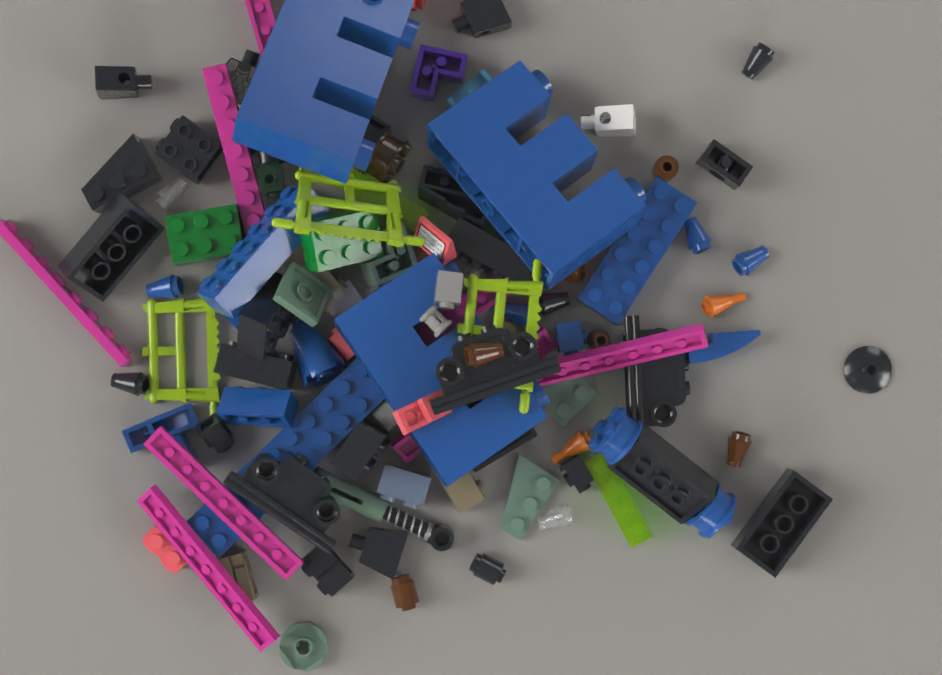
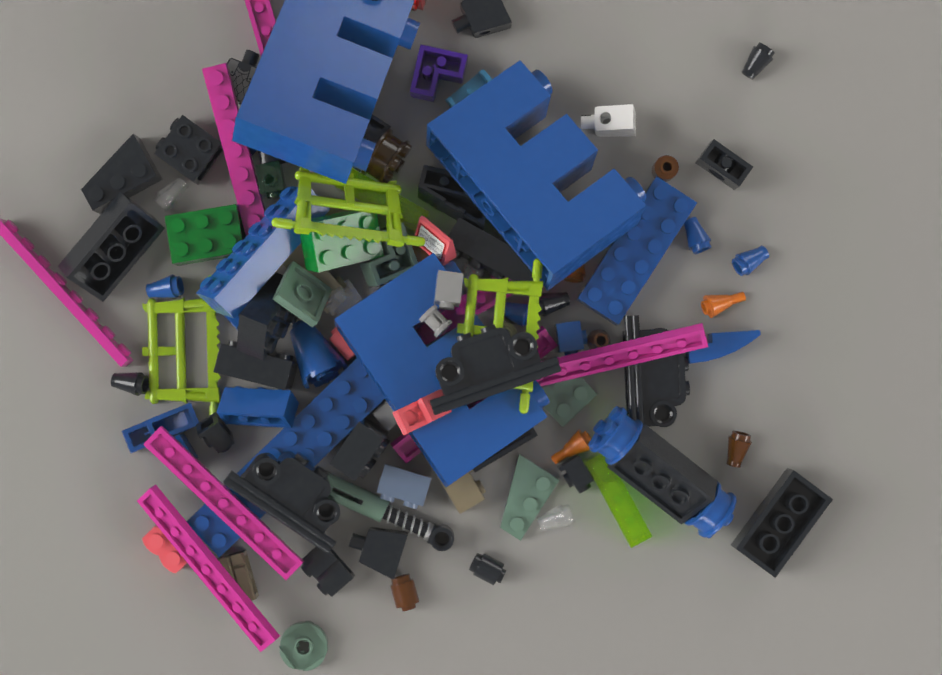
(110, 79): black torso -> none
(482, 353): reddish brown cone -> none
(856, 369): black dish -> none

